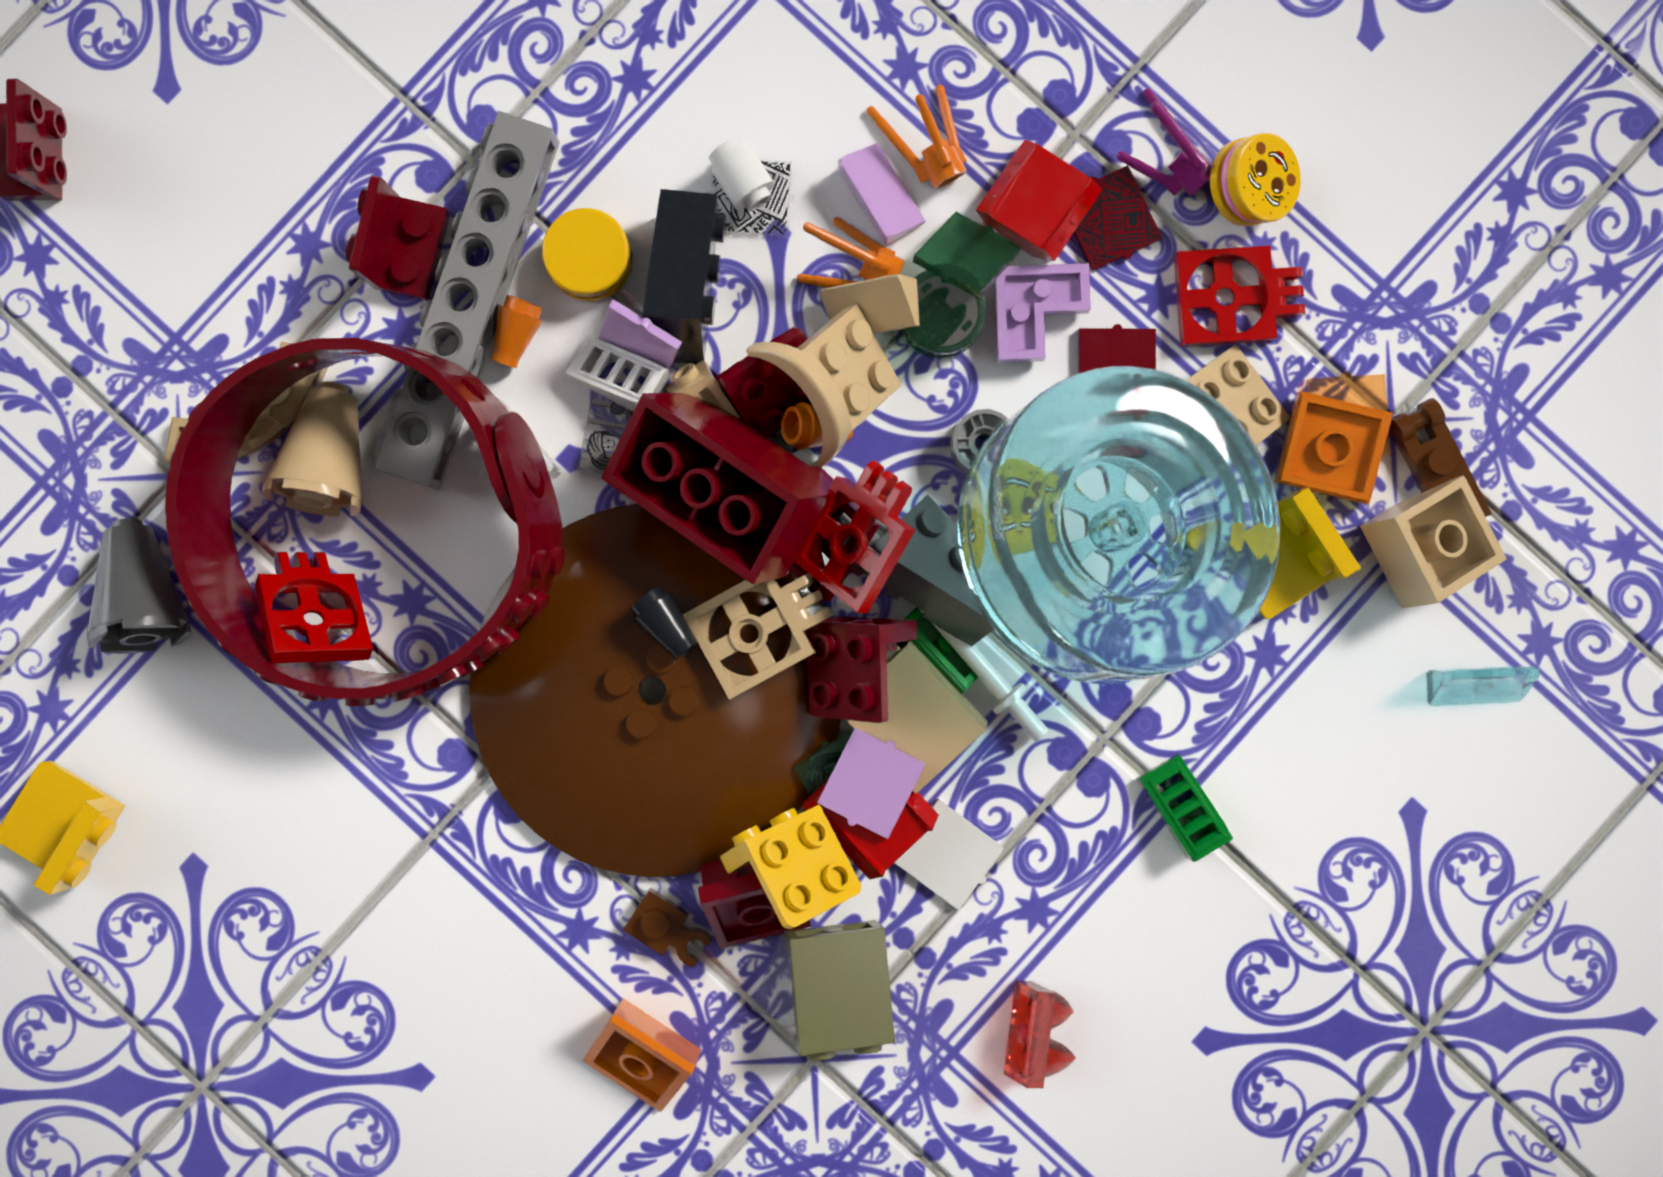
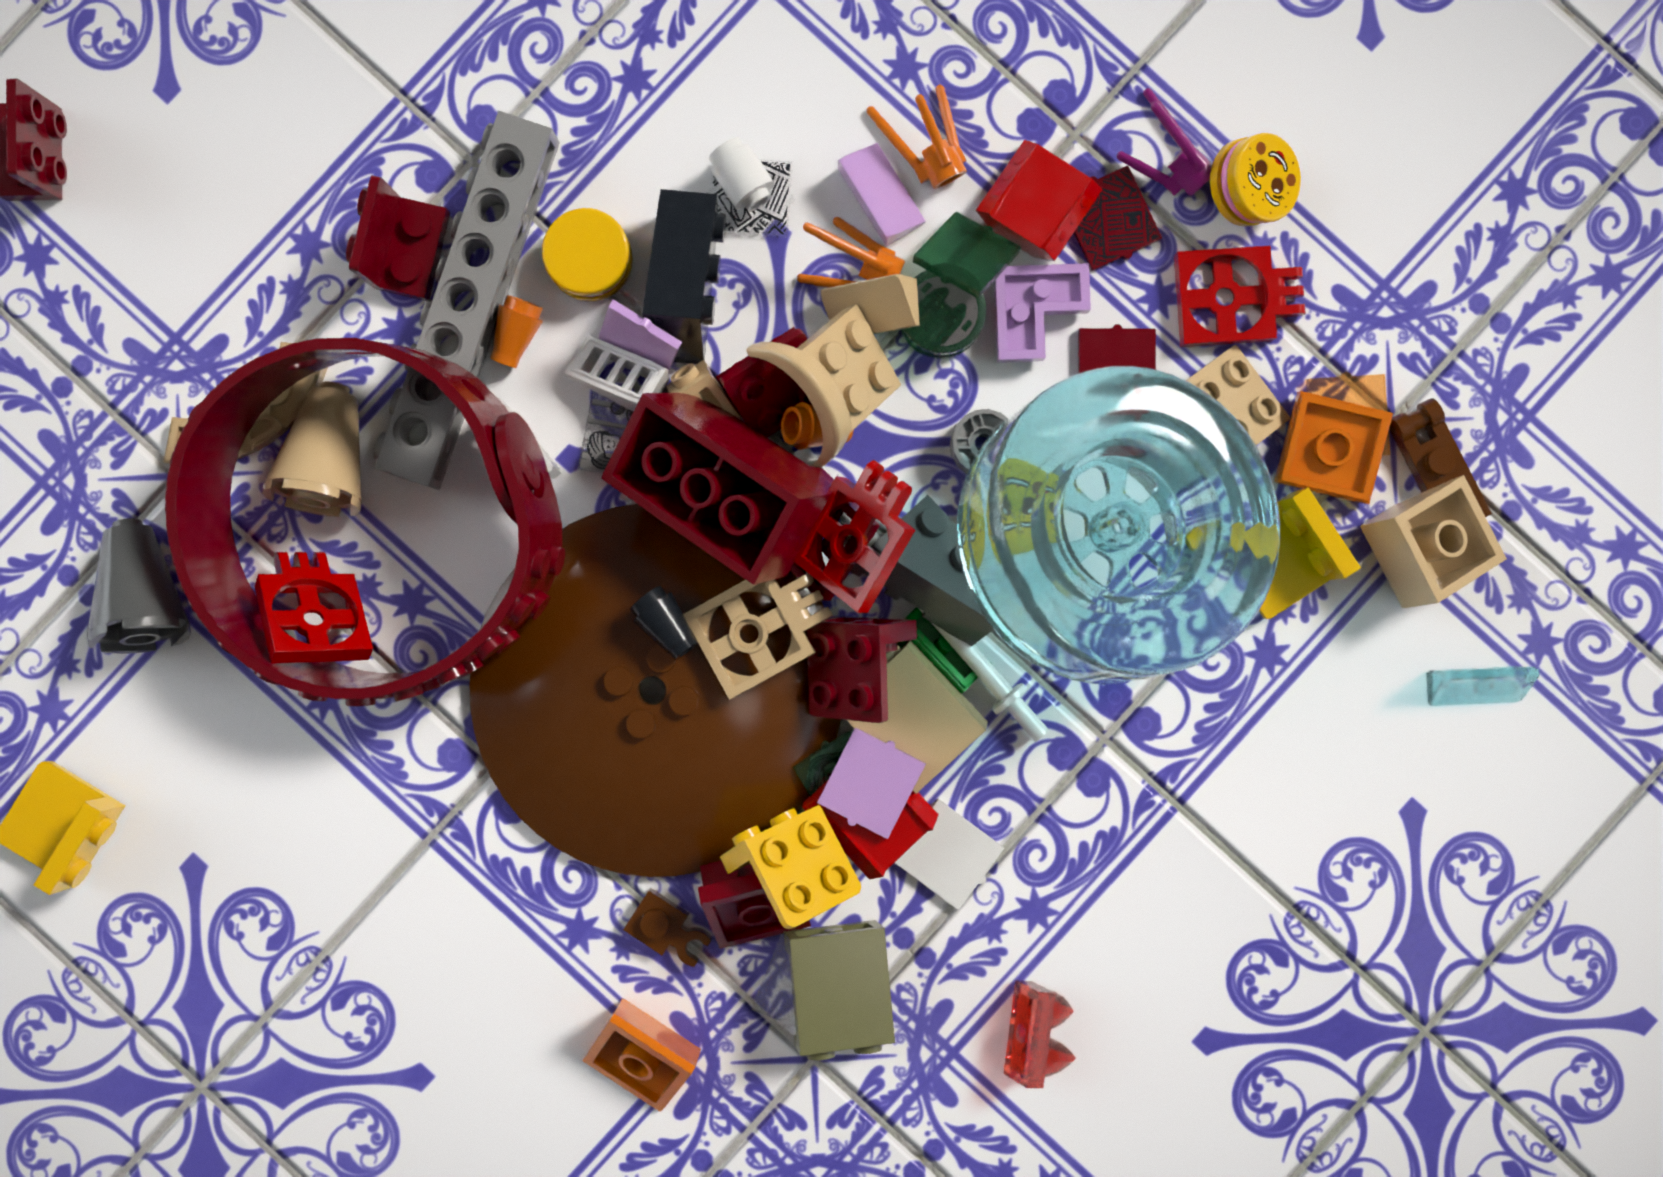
(1206, 844): green slope -> none

